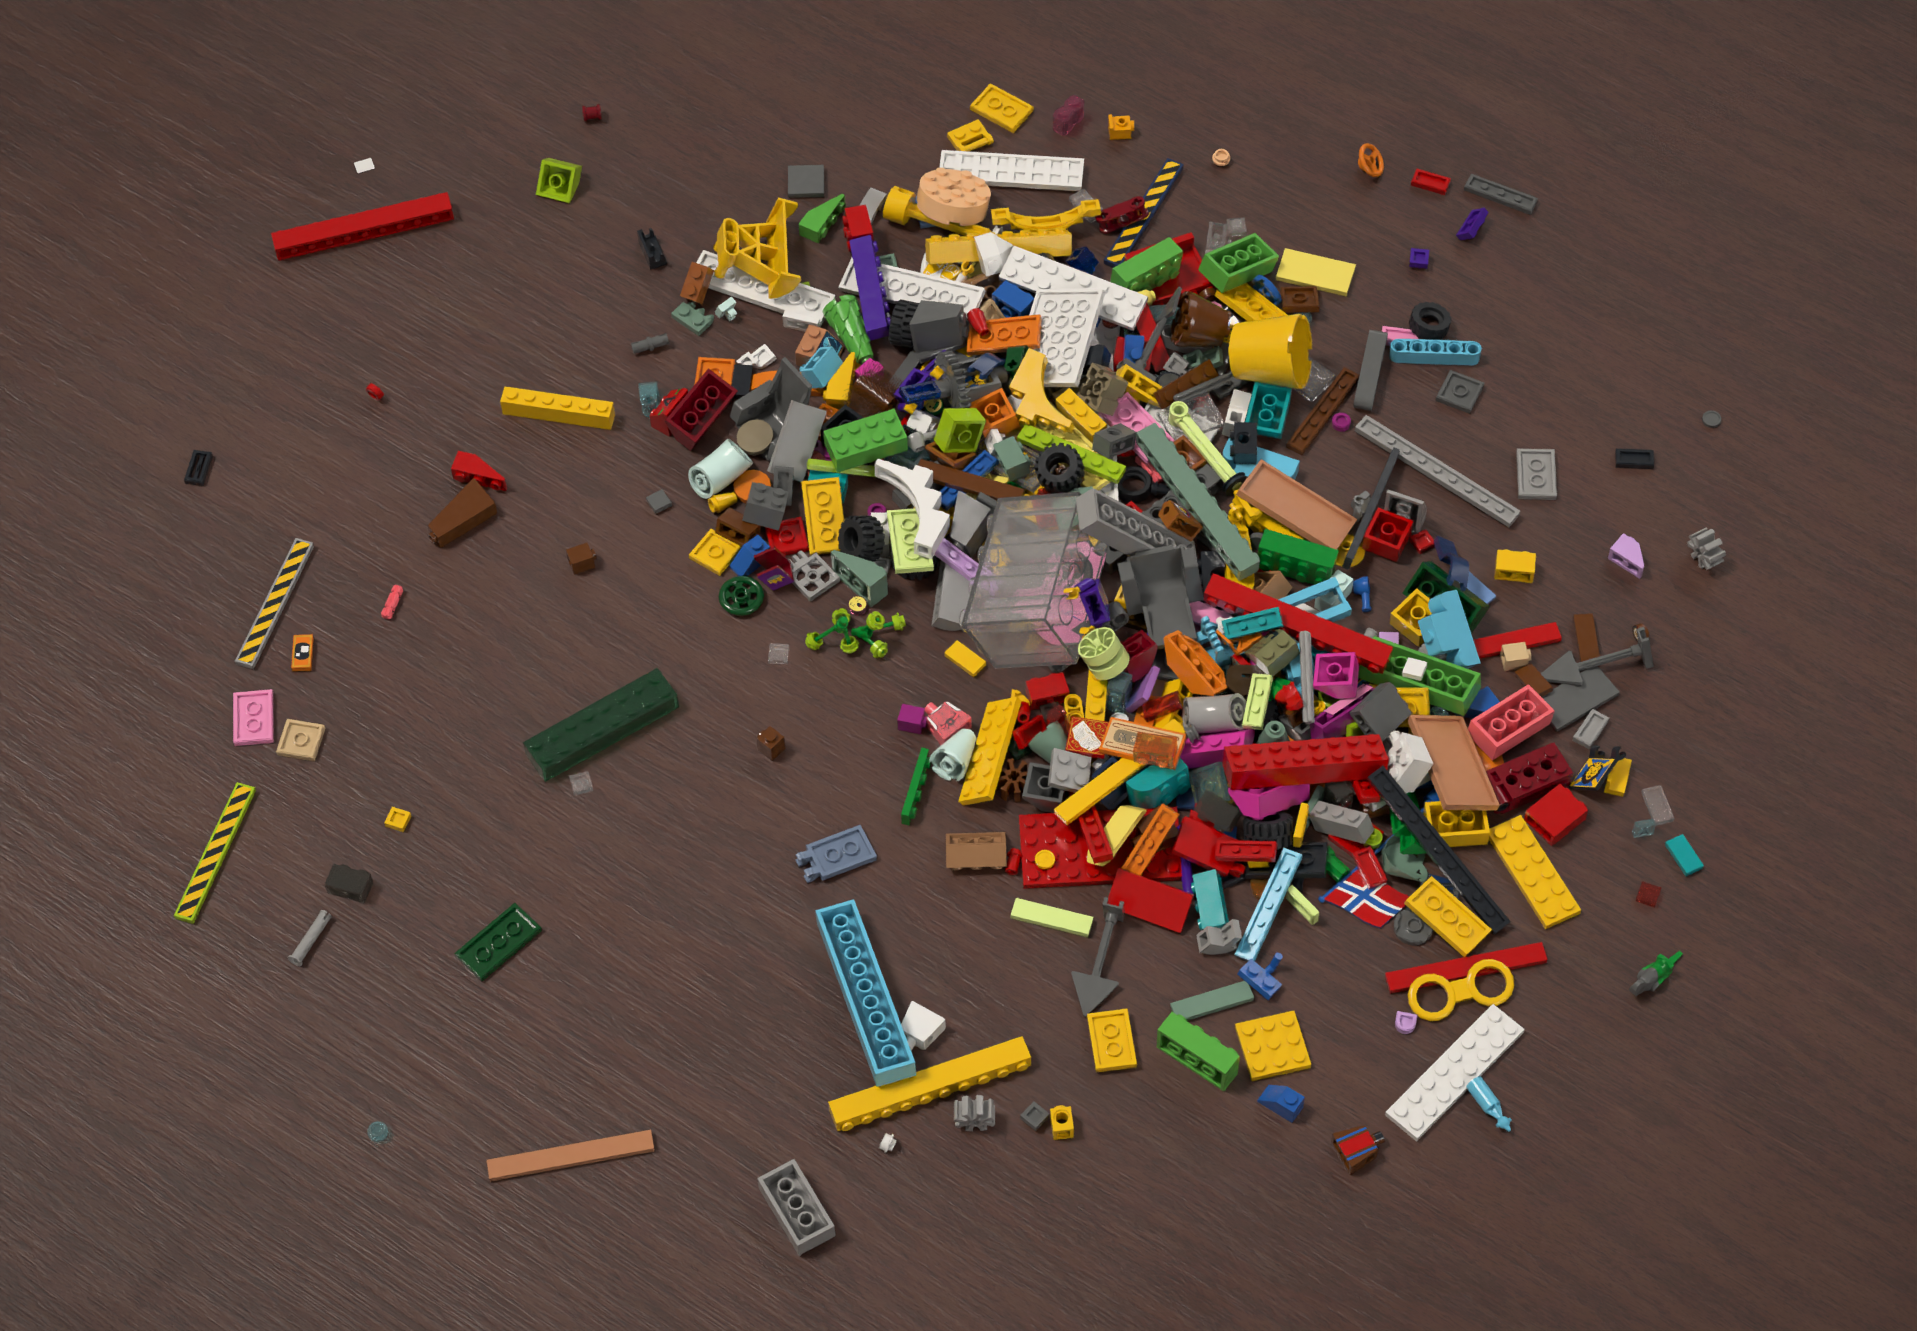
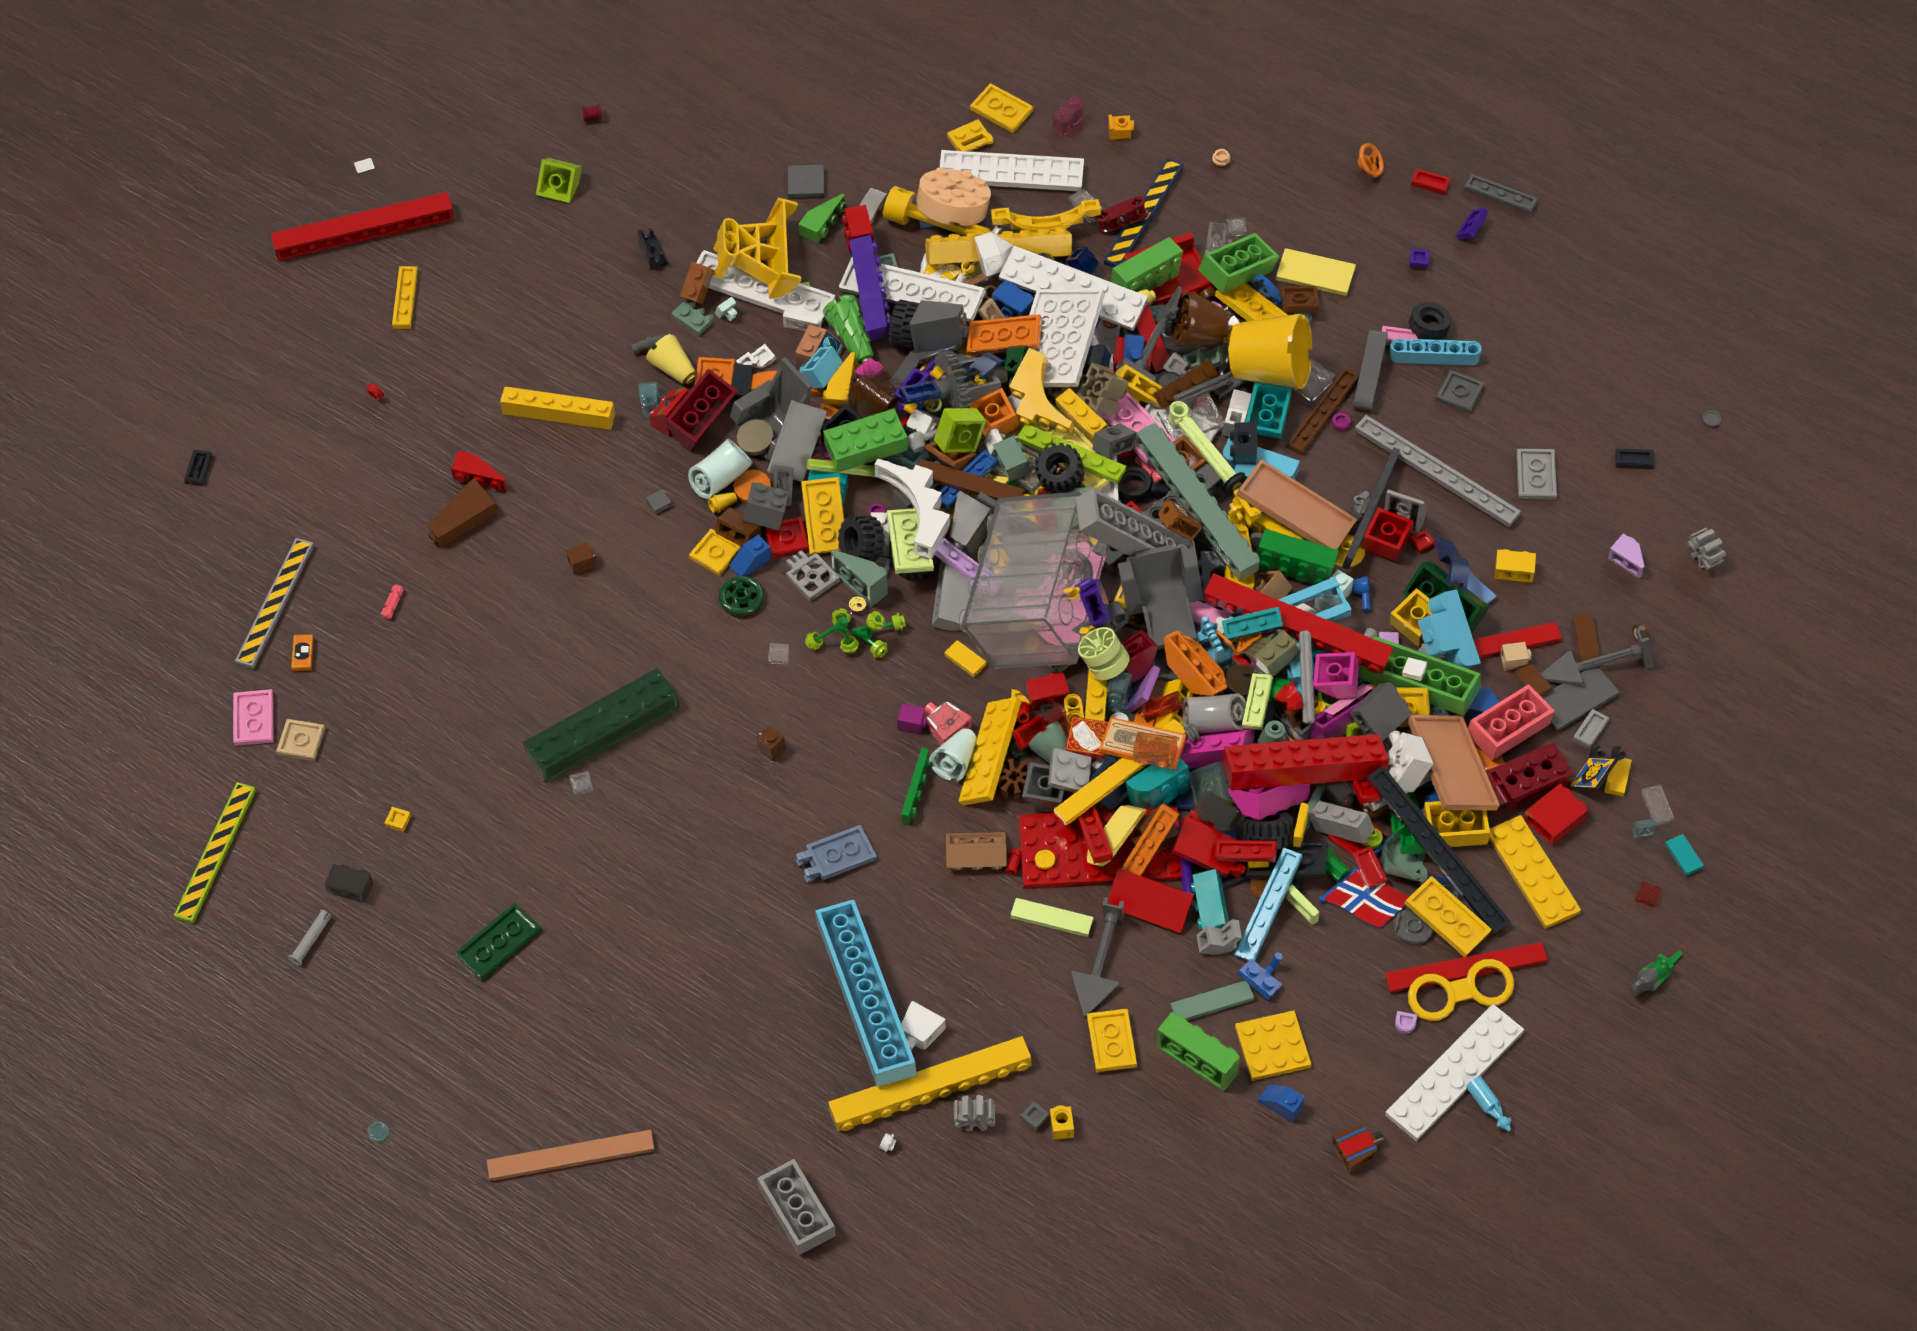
(405, 297): none -> yellow tile
(672, 360): none -> light yellow cone
(777, 566): dark red piece -> none
(977, 321): red cone -> none

